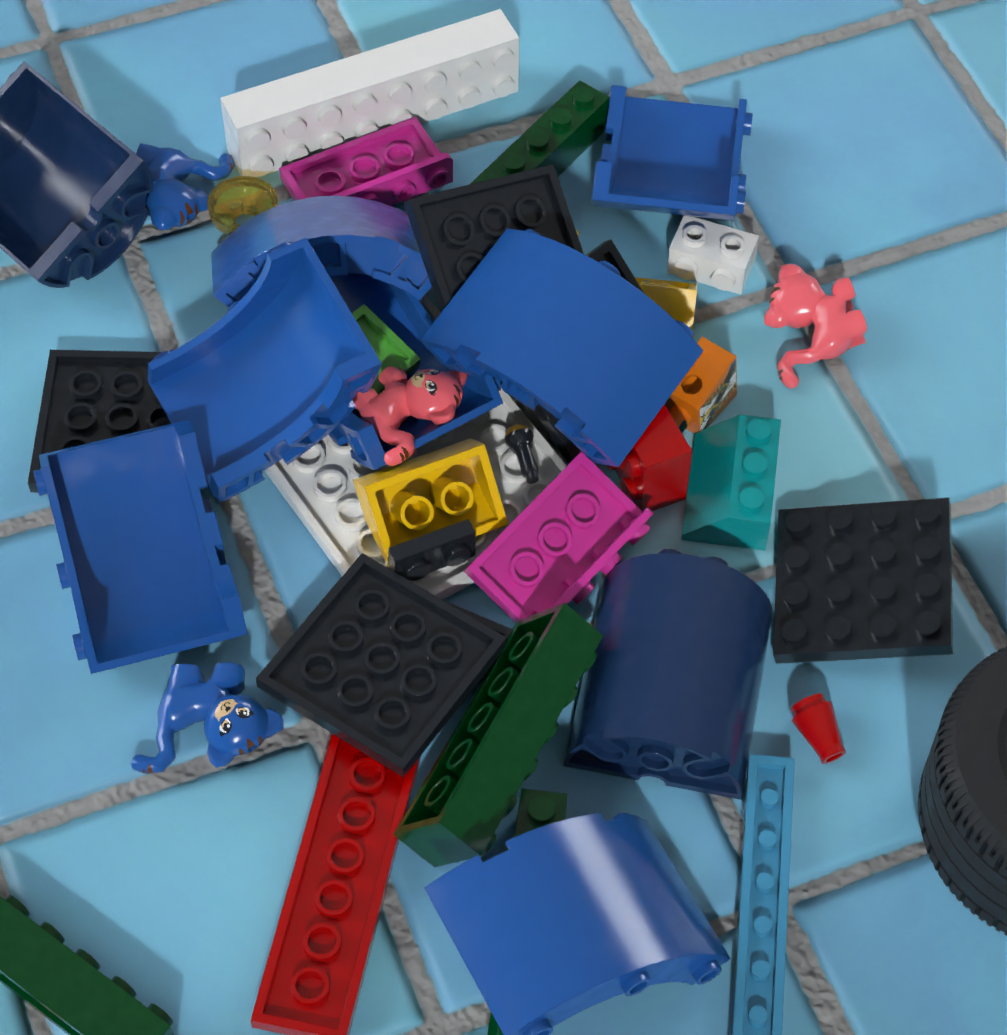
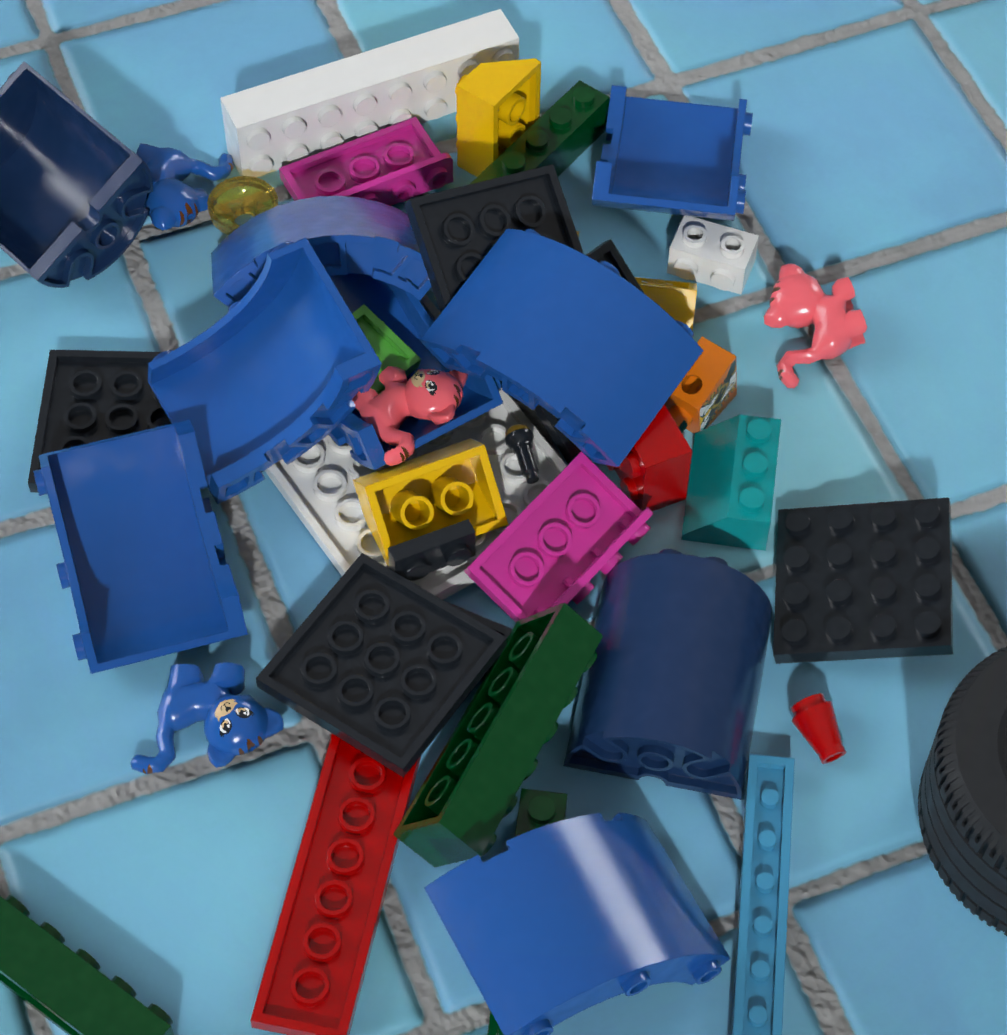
(495, 109): none -> yellow slope

